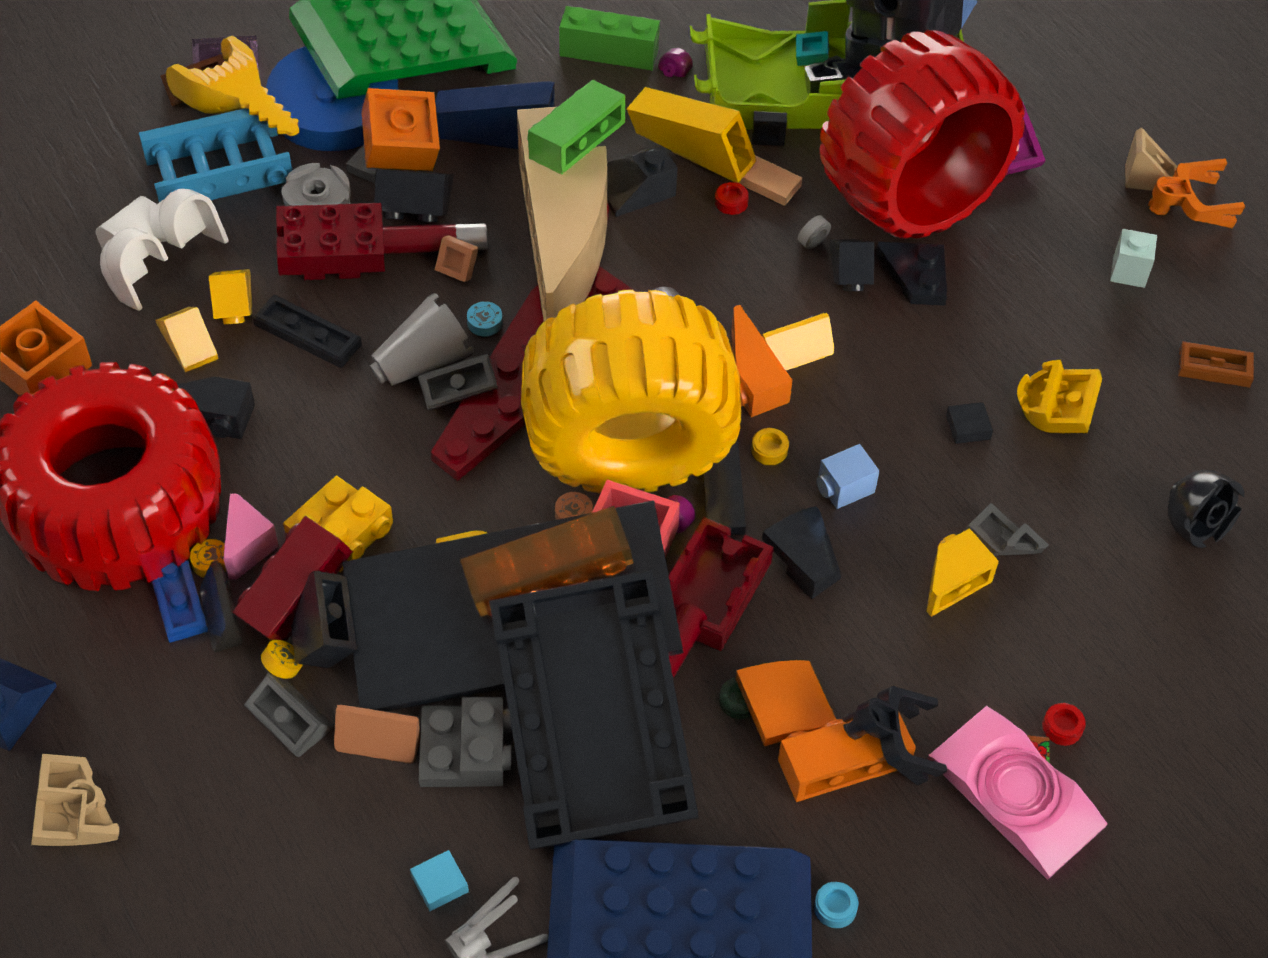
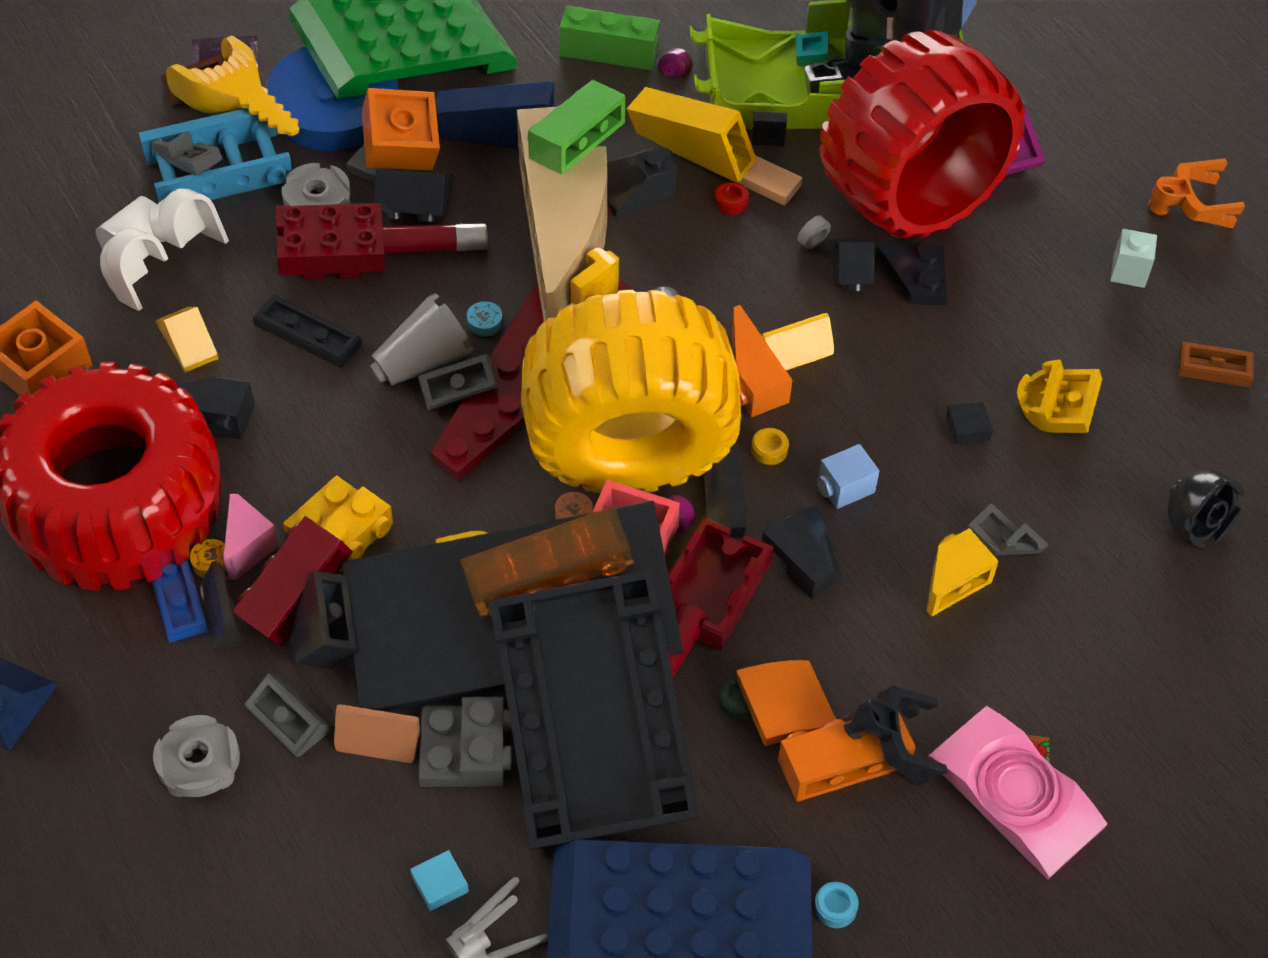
(70, 805): tan slope -> none
(187, 155): none -> dark grey slope
(199, 778): none -> light grey plate
(231, 295): yellow slope -> none
(280, 659): yellow tile -> none
(456, 258): nougat tile -> none
(598, 278): none -> yellow slope
(1064, 724): red tile -> none
(1146, 162): tan slope -> none

